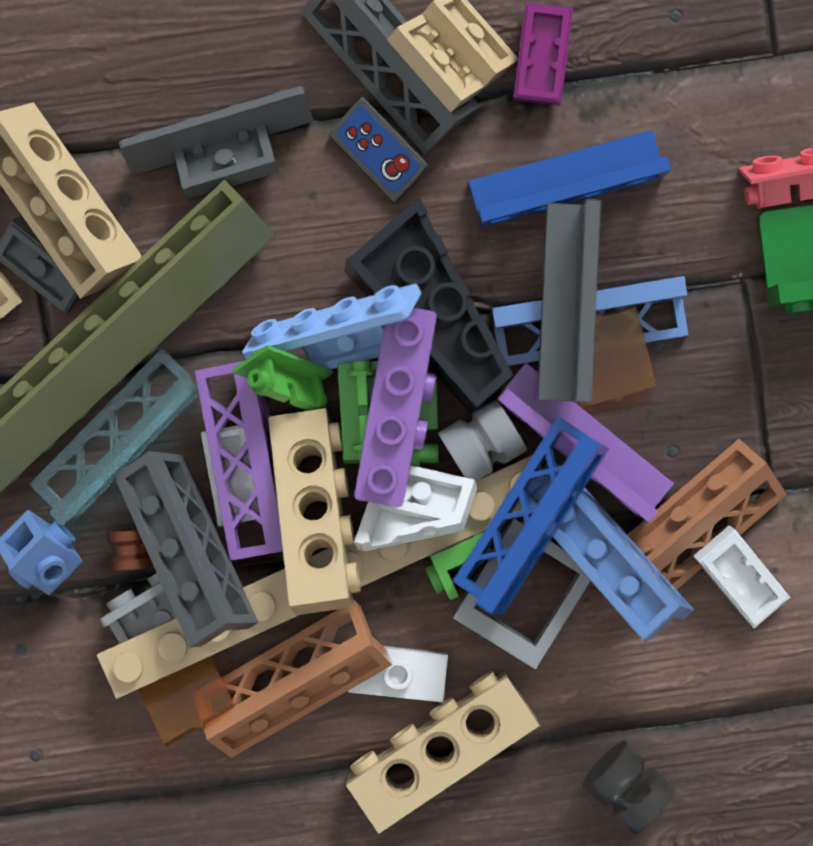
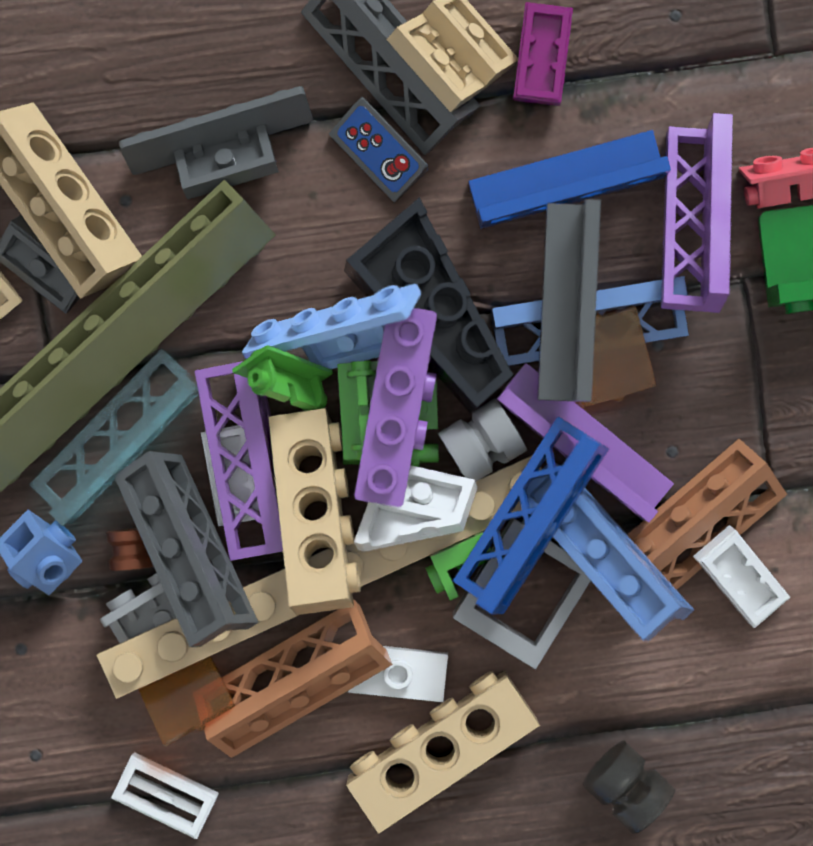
(172, 778): none -> white tile
(715, 211): none -> medium lavender fence

